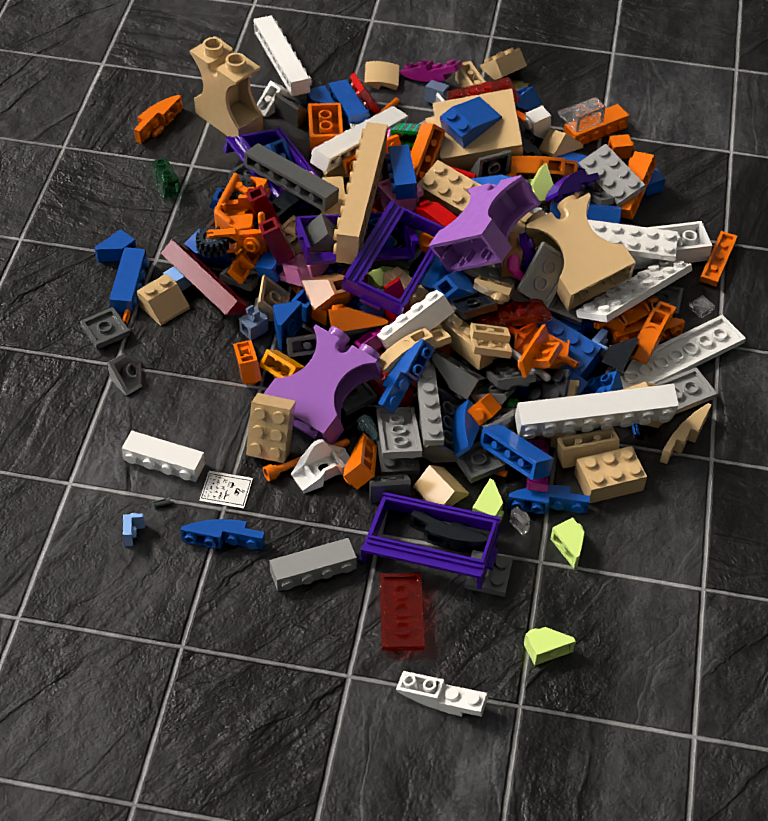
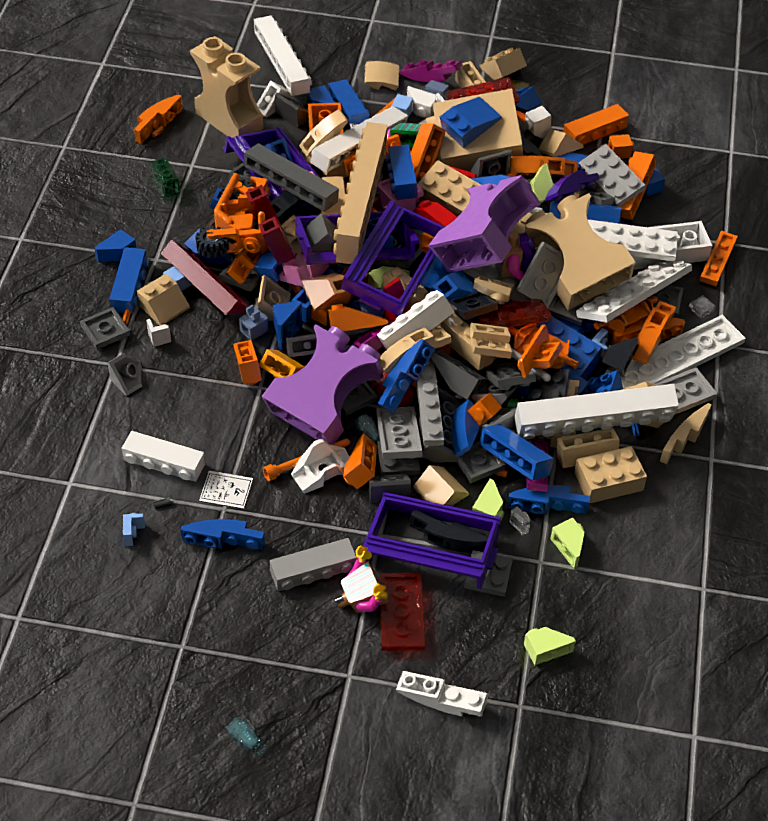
(158, 335): none -> white panel
(242, 732): none -> clear light blue cone
(270, 427): tan brick -> none
(323, 132): none -> tan slope
(362, 586): none -> torso
(363, 94): red plate -> none
(403, 103): none -> light blue brick
(422, 102): none -> white slope
(584, 114): clear slope -> none

